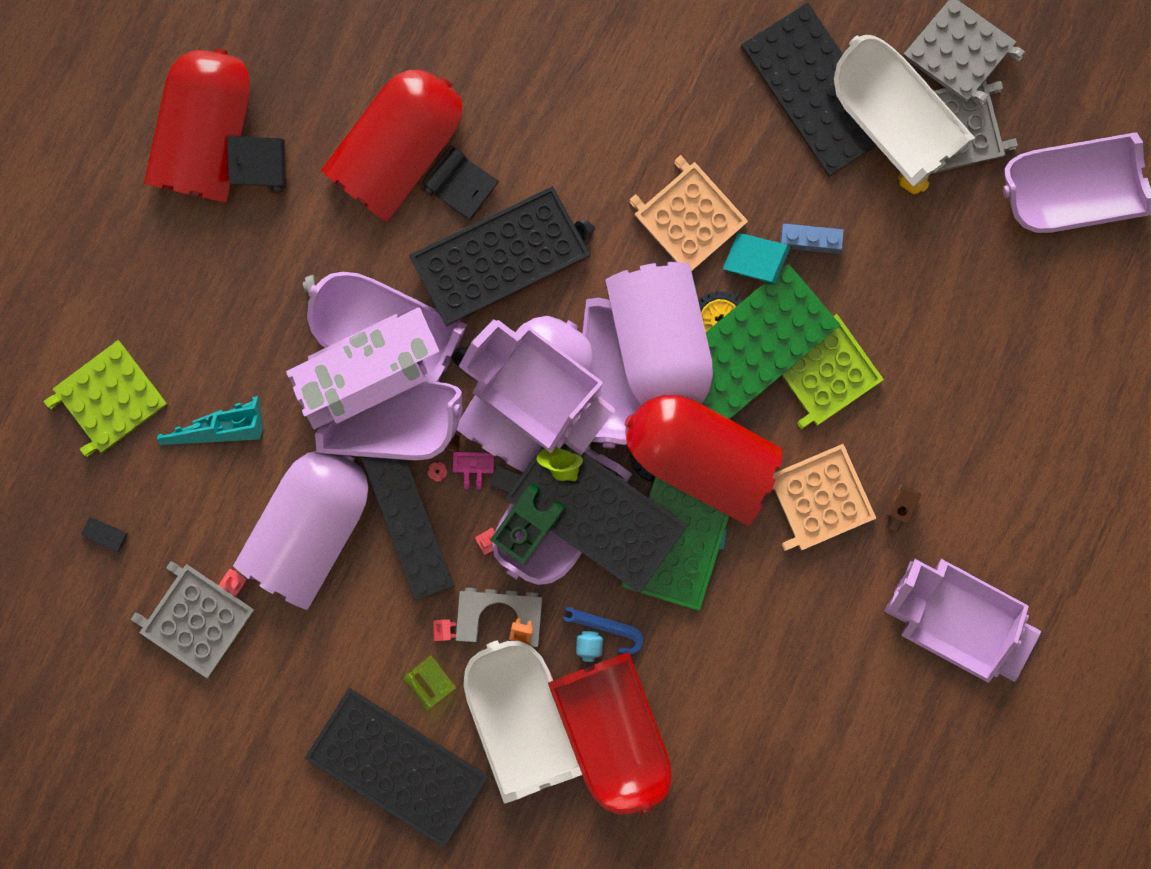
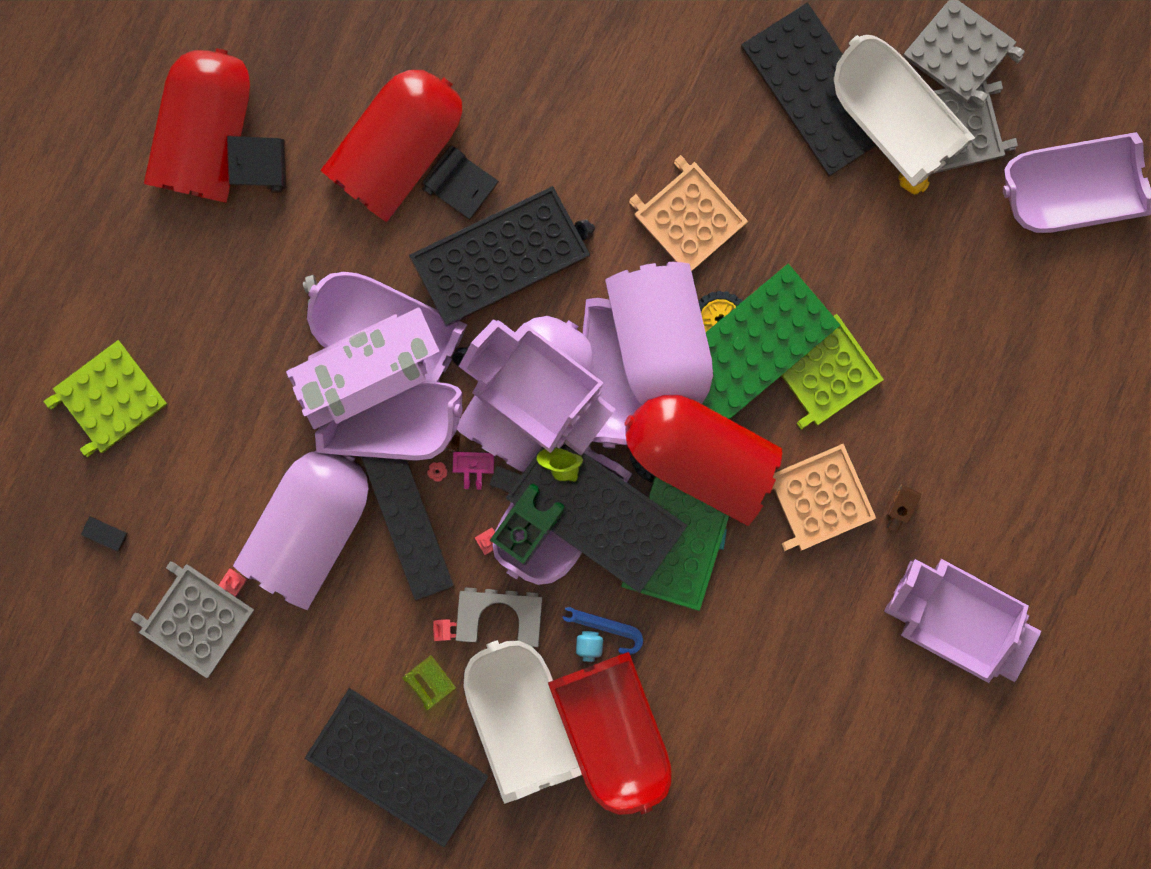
(237, 424): teal wedge -> none
(521, 632): orange tile -> none
(756, 258): teal tile -> none
(812, 238): medium blue brick -> none

